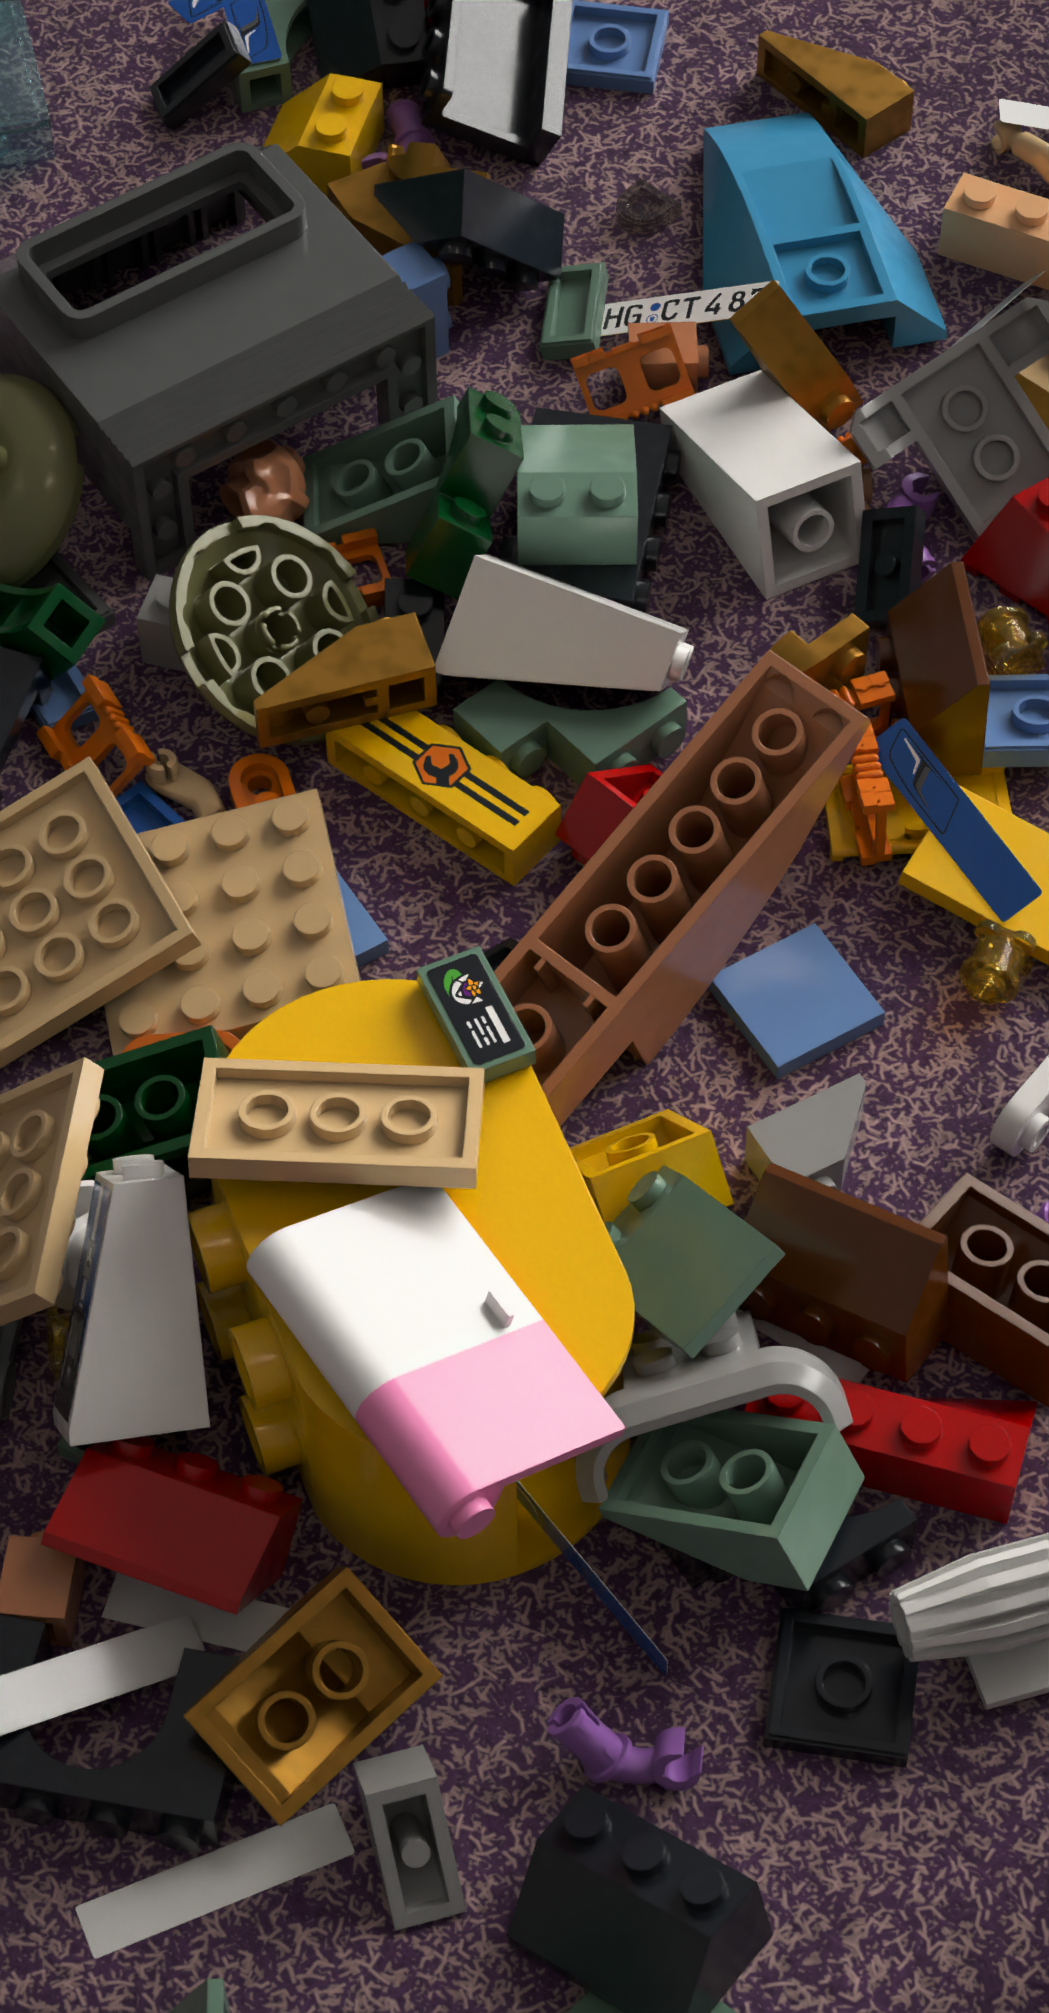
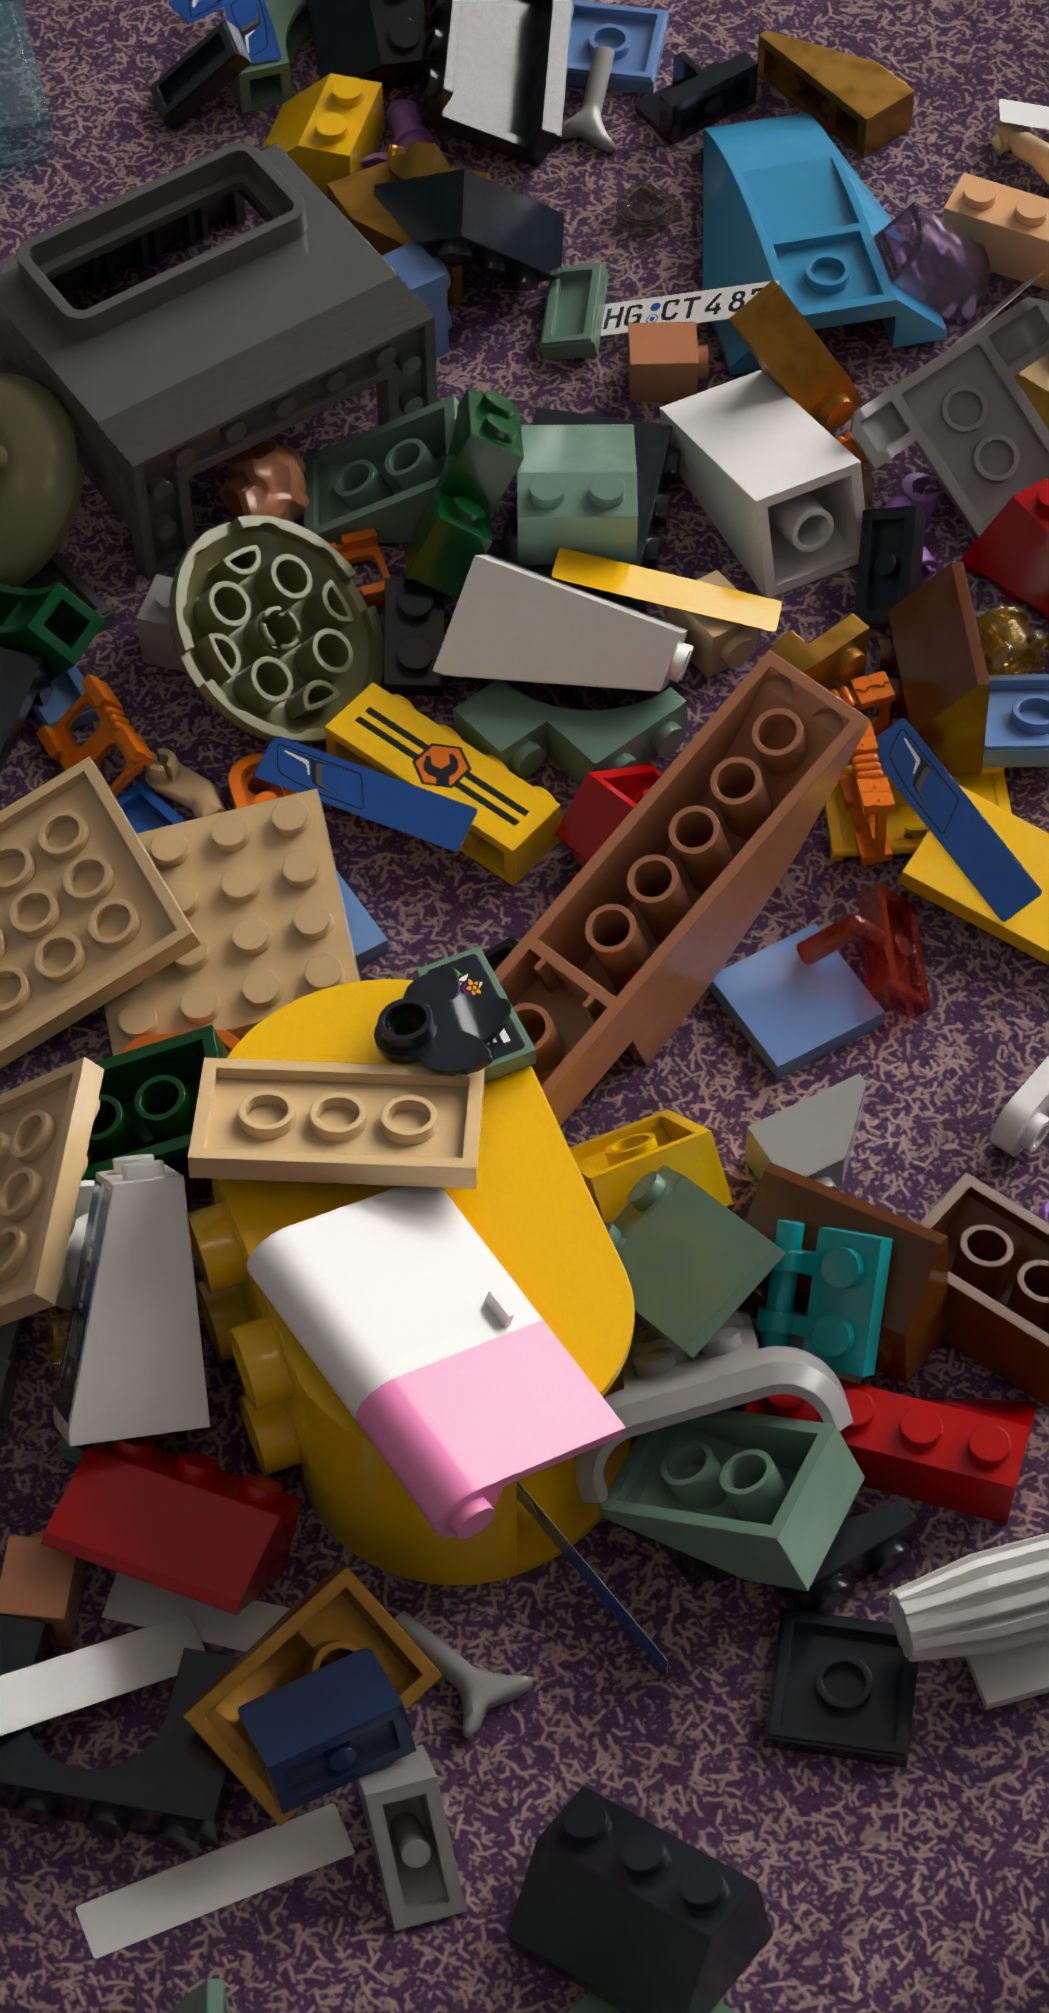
(327, 1729): none -> dark blue panel
(357, 679): pearl gold slope -> none
(367, 793): none -> blue sticker
(441, 1025): none -> black plate
(477, 1687): none -> light grey piece
(588, 121): none -> light grey piece
(615, 1759): medium lavender piece -> none
(627, 362): orange piece -> none
(667, 589): none -> yellow sticker
(699, 96): none -> black panel
(715, 641): none -> tan brick
(843, 1301): none -> teal plate
(891, 945): none -> clear red plate
(935, 263): none -> clear purple brick
(997, 963): clear yellow brick -> none

